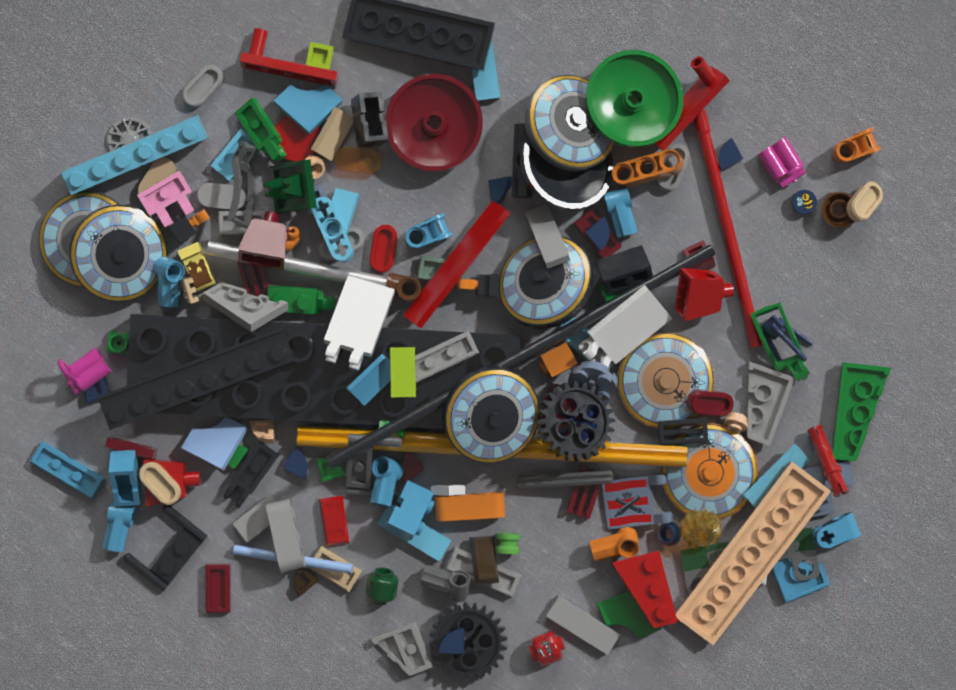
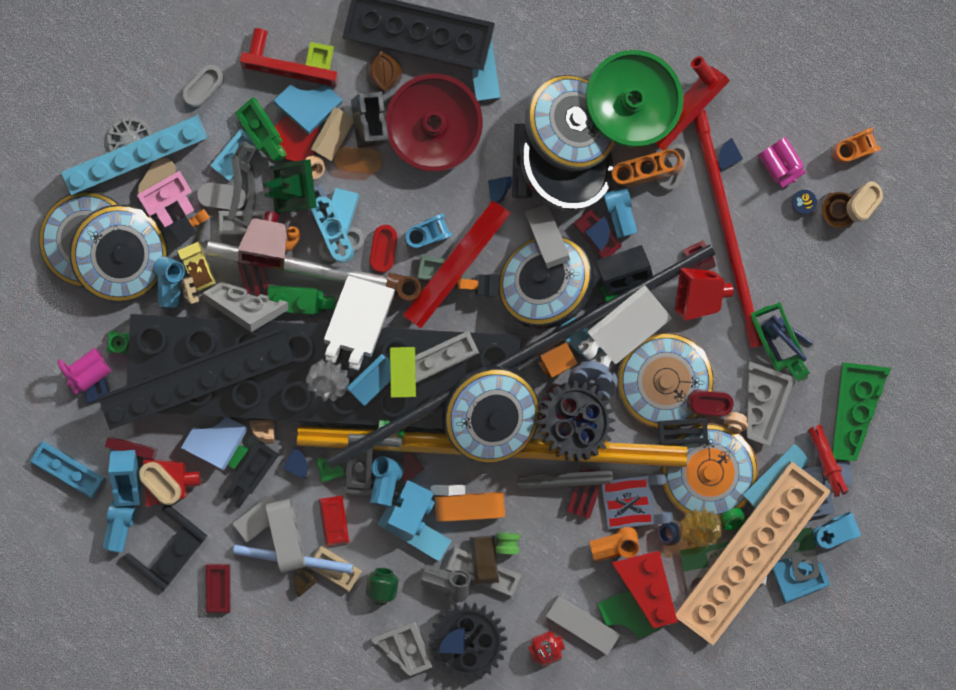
(327, 380): none -> clear gear
(384, 72): none -> reddish brown hat
(732, 519): none -> green tile

